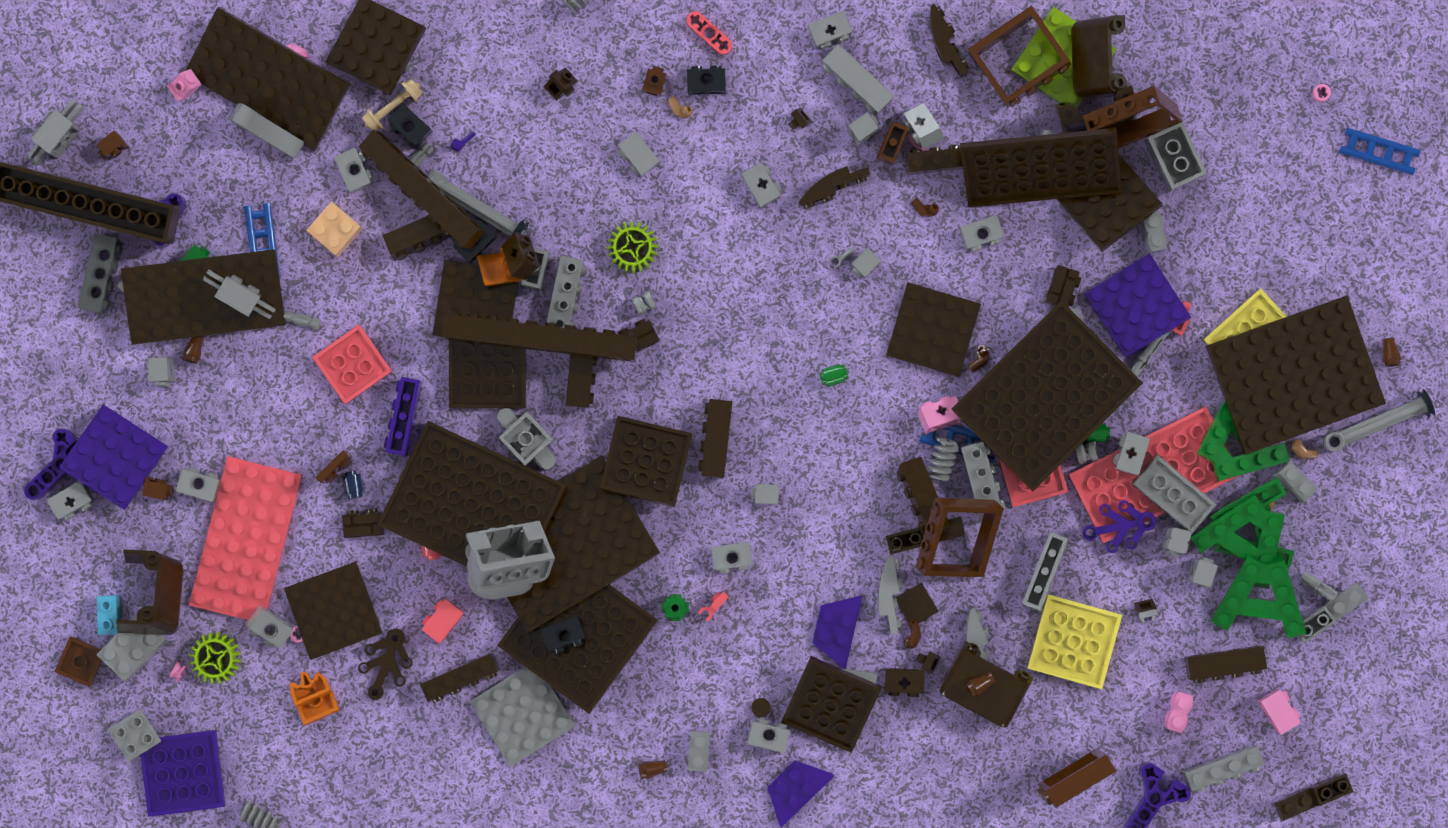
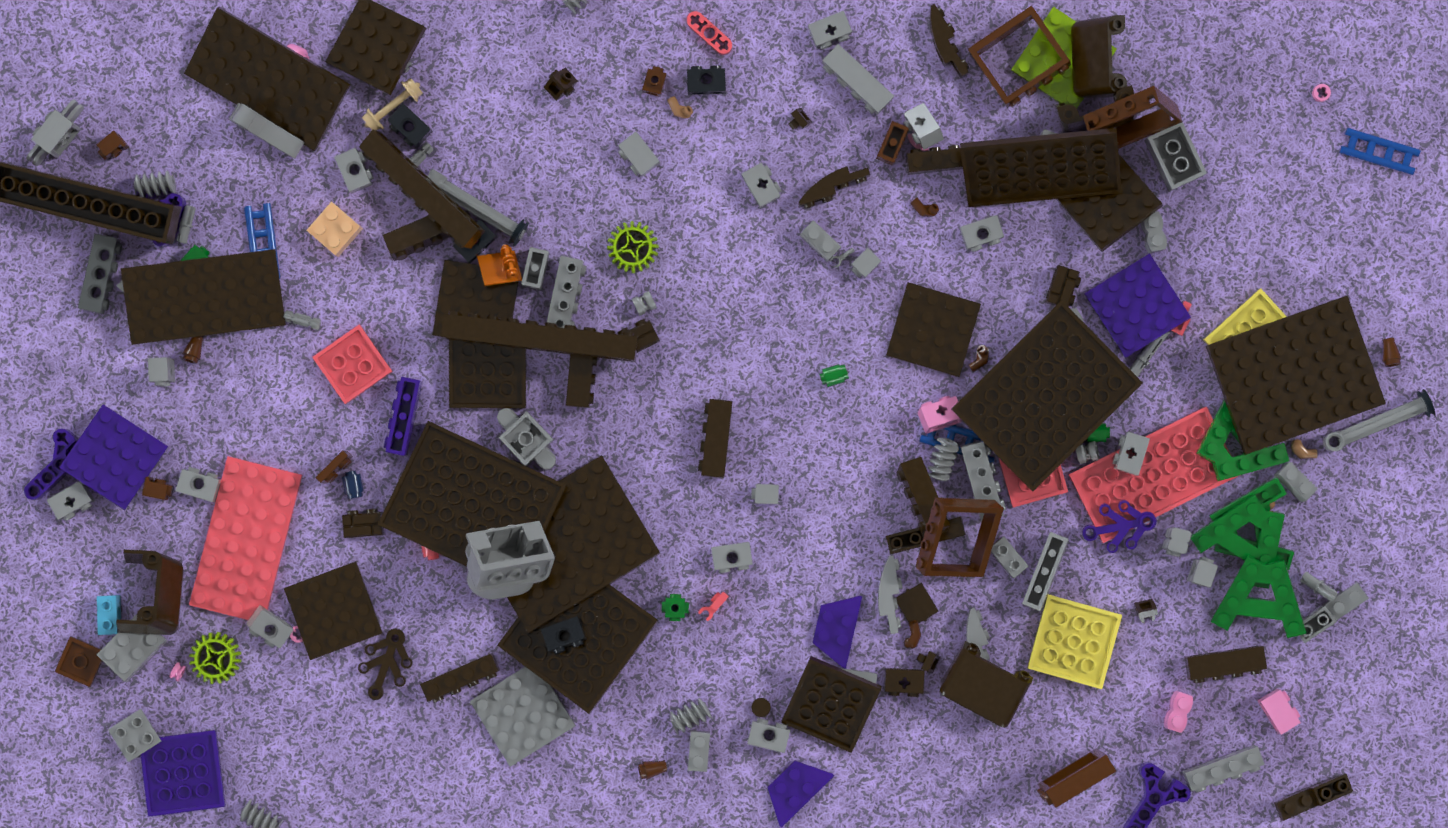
(154, 185): none -> light grey piece
(184, 85): bright pink brick -> none
(185, 224): none -> light grey axle
(238, 295): light grey brick -> none
(313, 698): orange plate -> none
(442, 621): coral brick -> none
(458, 145): dark purple hand -> none
(520, 256): dark brown brick -> none
(646, 461): dark brown plate -> none
(690, 715): none -> light grey piece
(820, 241): none -> light grey brick
(863, 128): light grey brick -> none
(979, 684): reddish brown cone -> none
(1008, 557): none -> light grey brick
(1174, 494): light grey tile -> none

